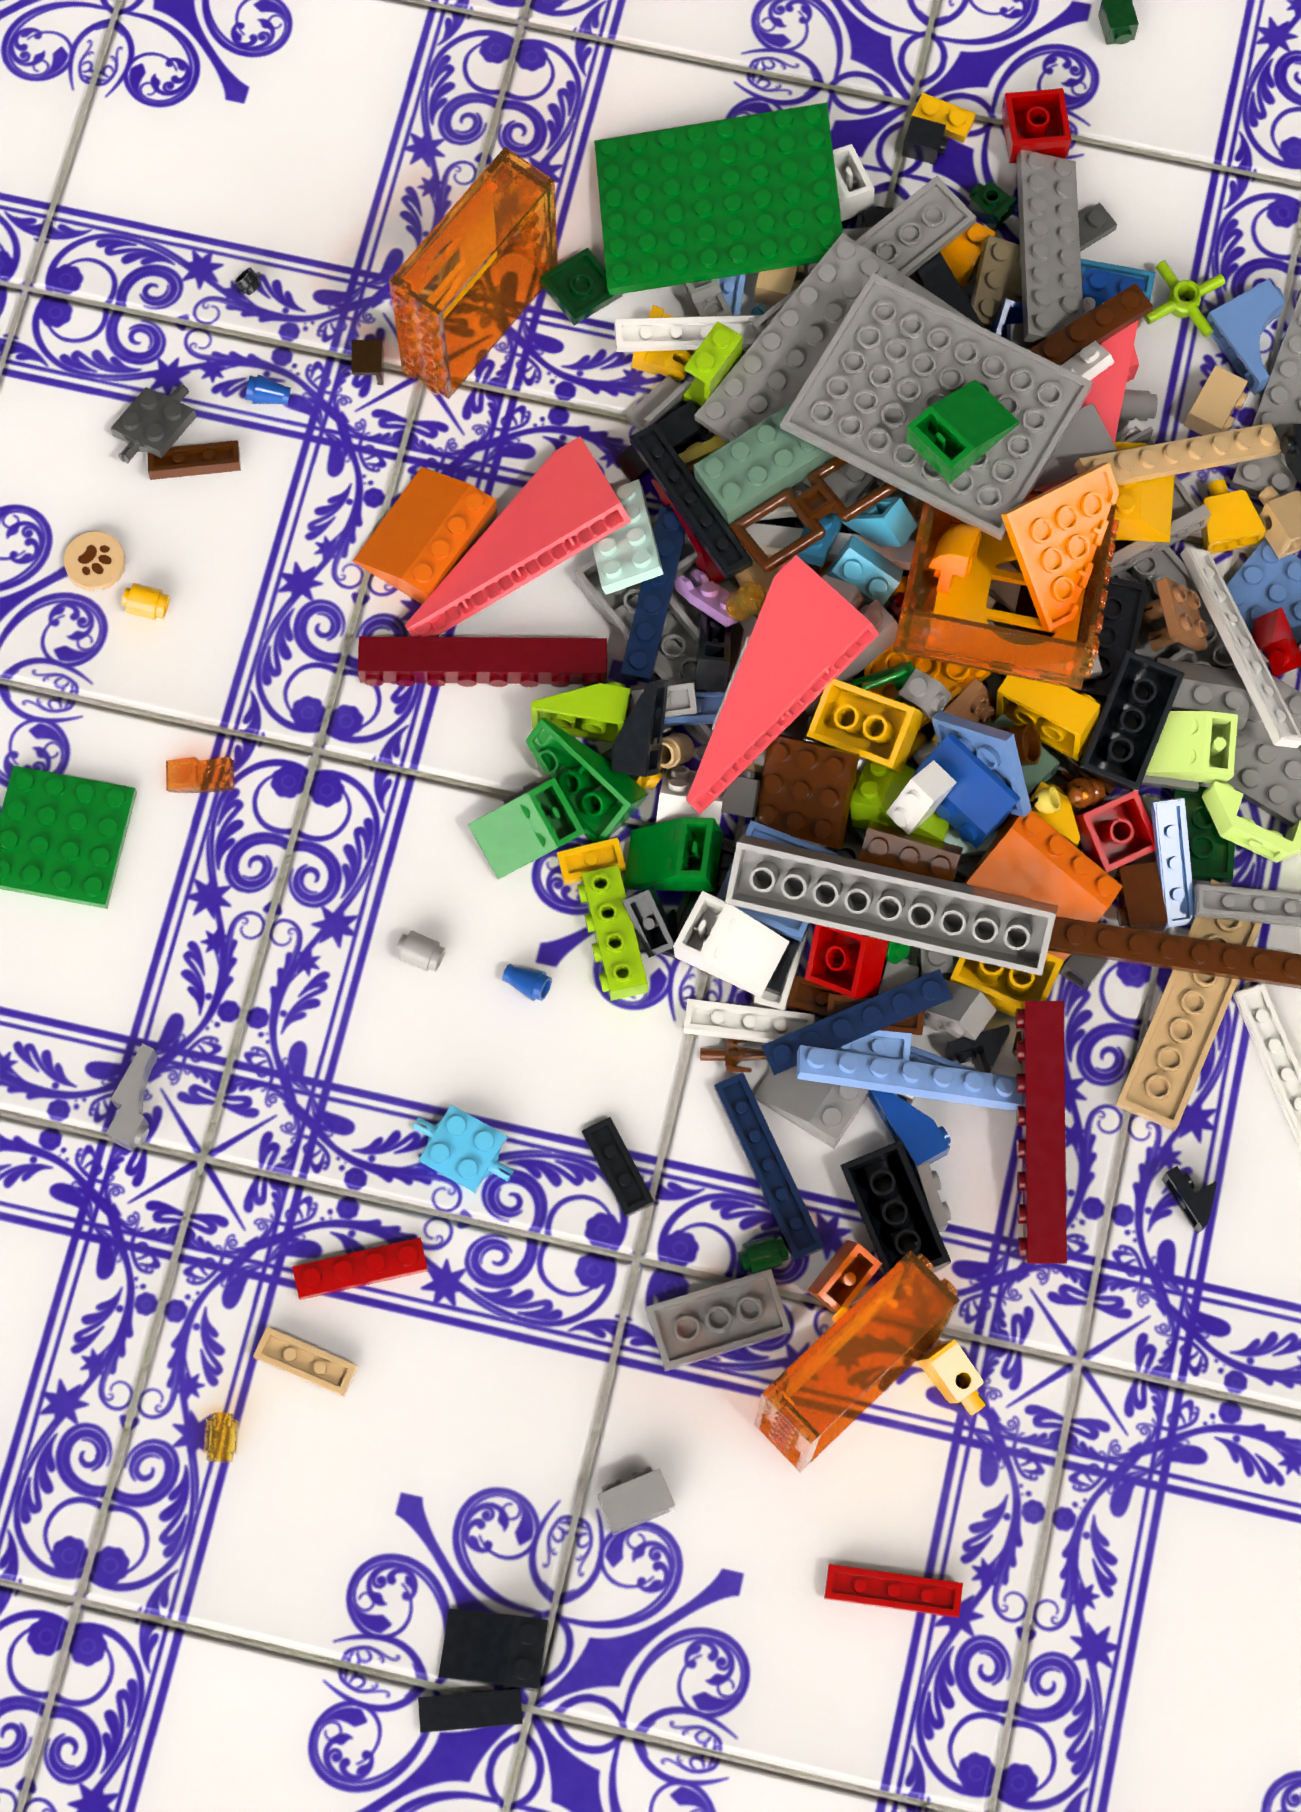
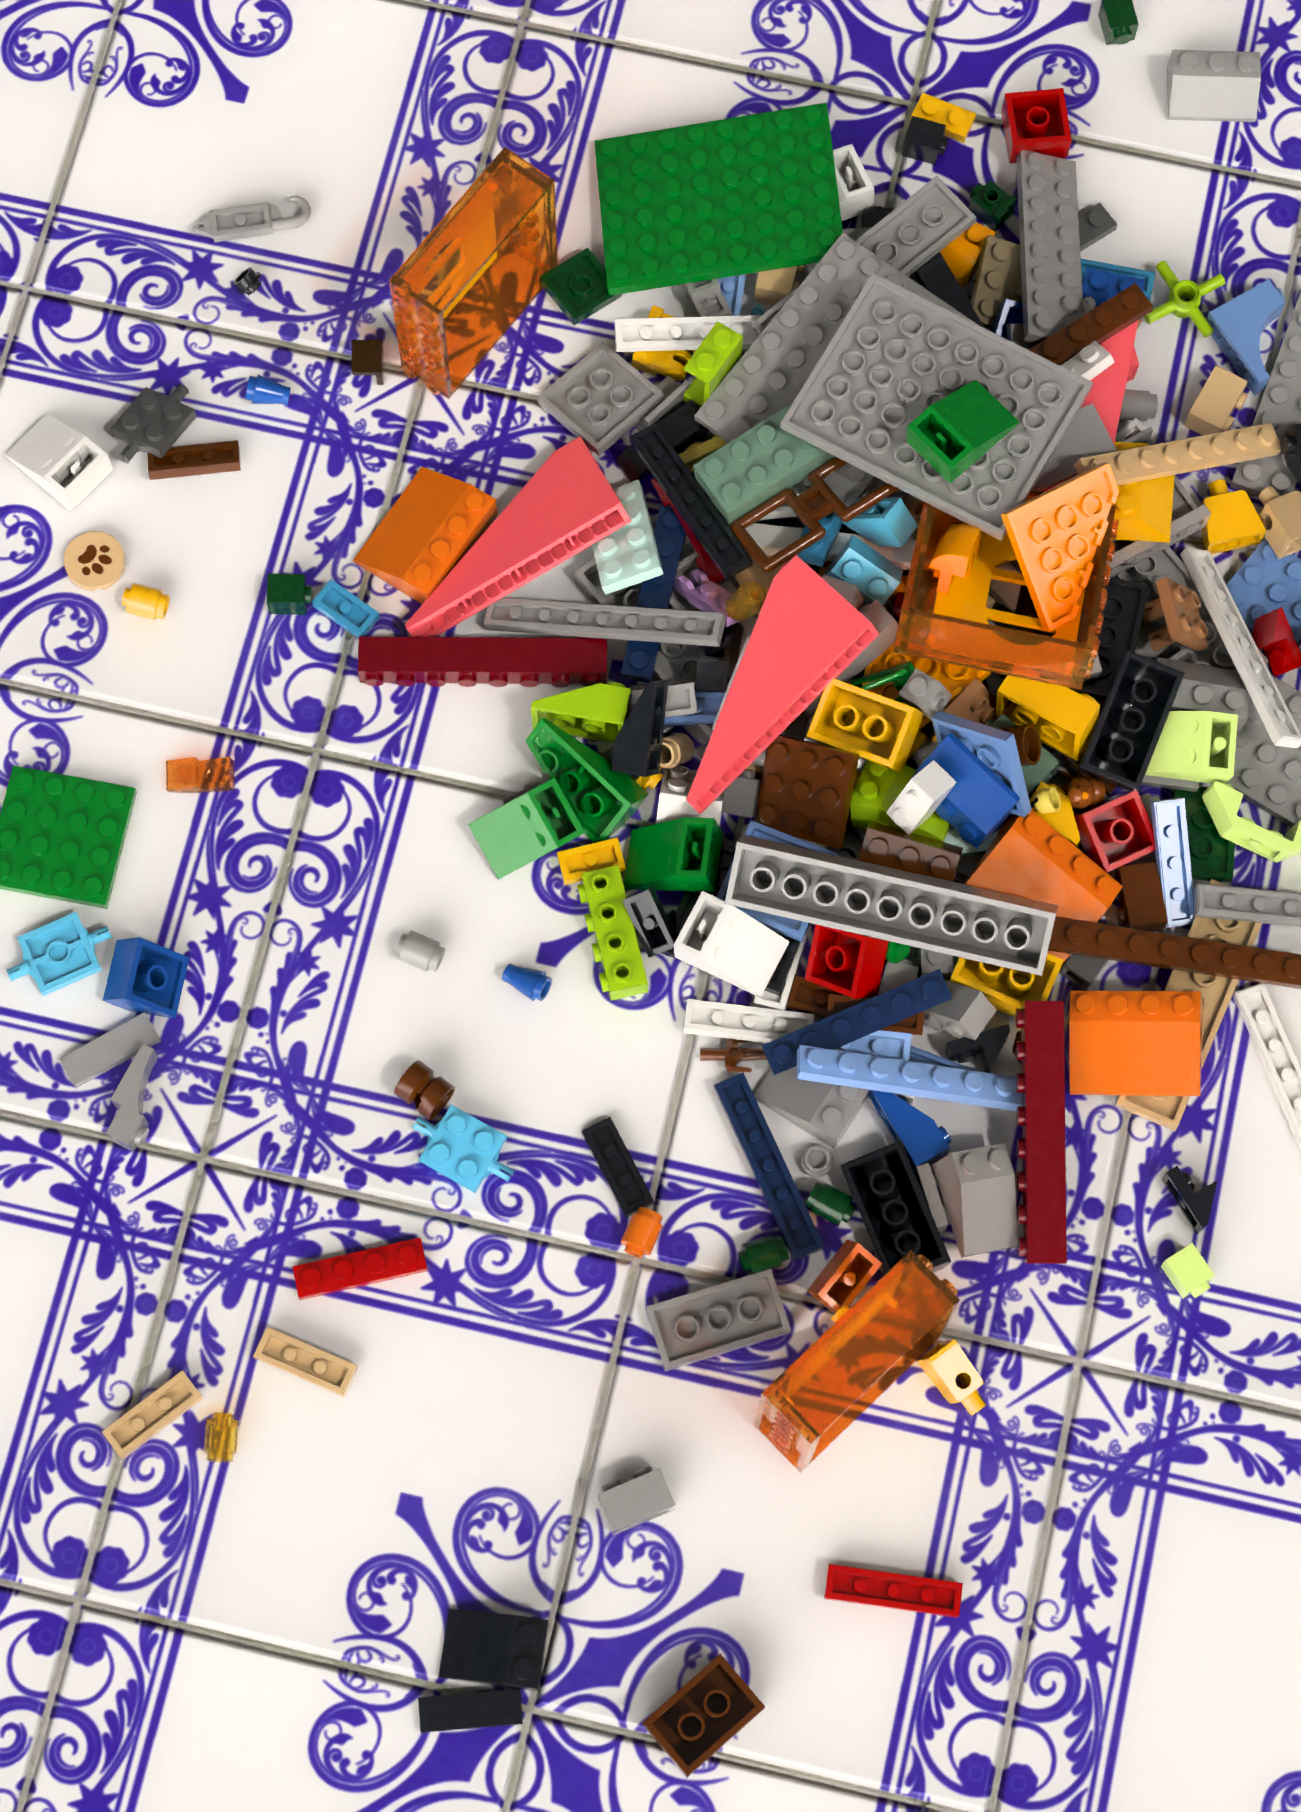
(59, 953): none -> medium azure plate
(60, 460): none -> white slope
(109, 1050): none -> light grey tile
(145, 978): none -> blue slope
(152, 1415): none -> tan plate
(250, 220): none -> light grey plate
(288, 594): none -> dark green brick
(345, 609): none -> dark azure plate
(424, 1090): none -> reddish brown wheel
(601, 398): none -> light grey plate
(606, 621): none -> light grey plate
(642, 1232): none -> orange brick
(703, 1715): none -> reddish brown brick
(816, 1161): none -> light grey plate
(830, 1203): none -> dark green brick
(979, 1198): none -> light grey slope
(1135, 1043): none -> orange slope
(1188, 1272): none -> yellowish green brick
(1213, 85): none -> slope

